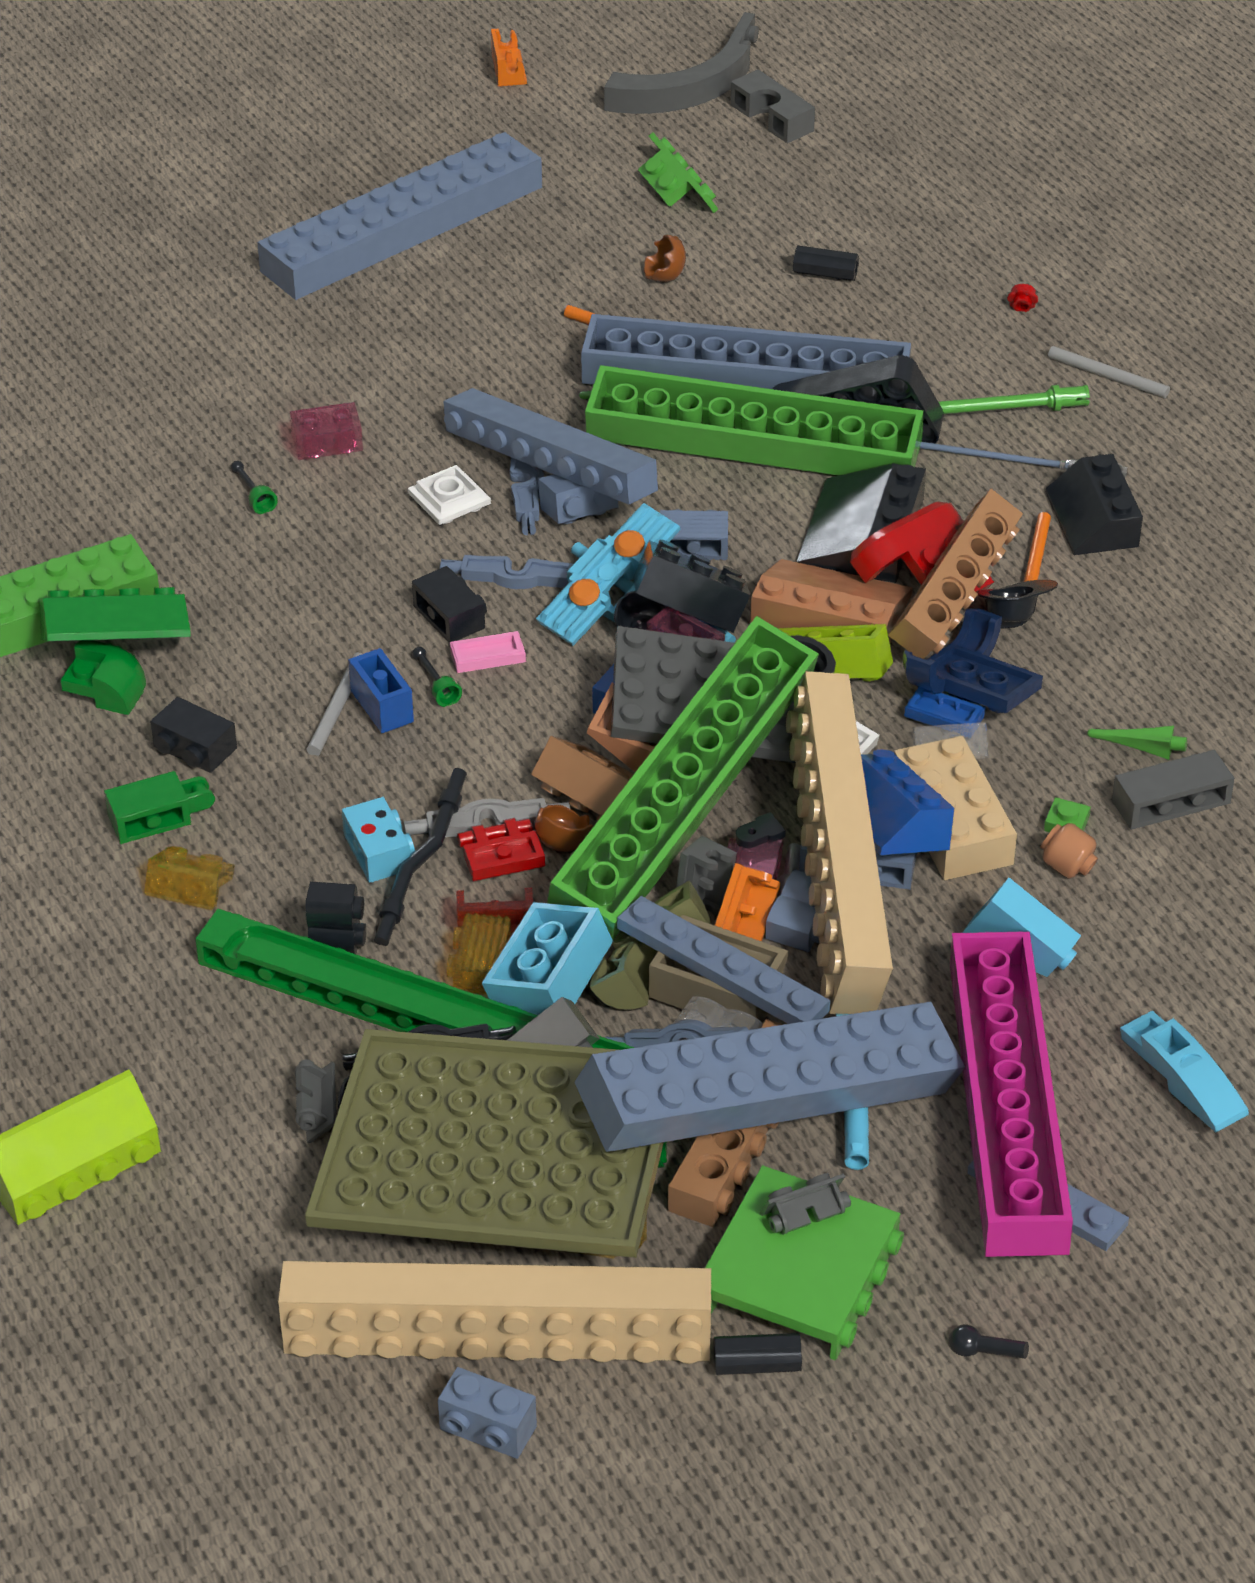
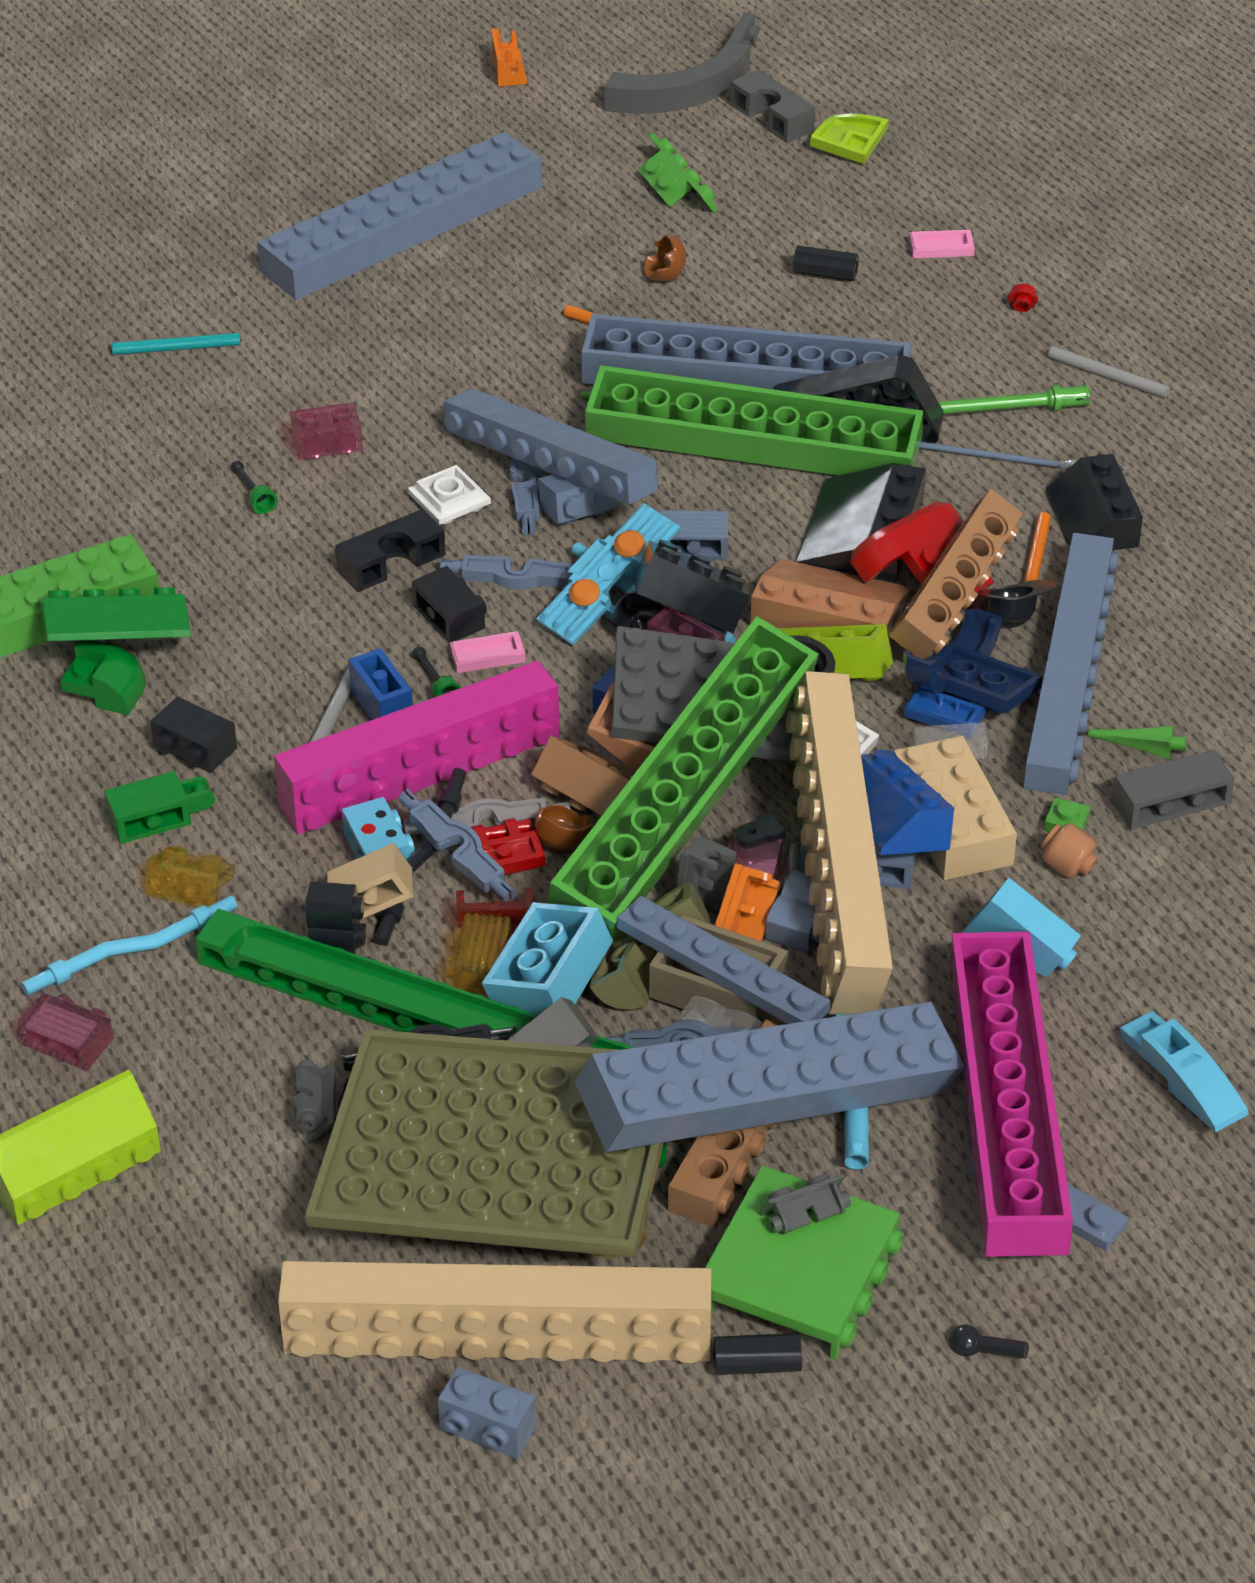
(61, 971): none -> medium azure bar
(65, 1030): none -> clear pink brick
(177, 343): none -> teal bar
(380, 878): none -> tan brick
(410, 537): none -> black arch
(417, 746): none -> dark pink brick
(469, 857): none -> sand blue piece
(850, 135): none -> lime plate
(941, 243): none -> bright pink tile
(1070, 666): none -> sand blue brick

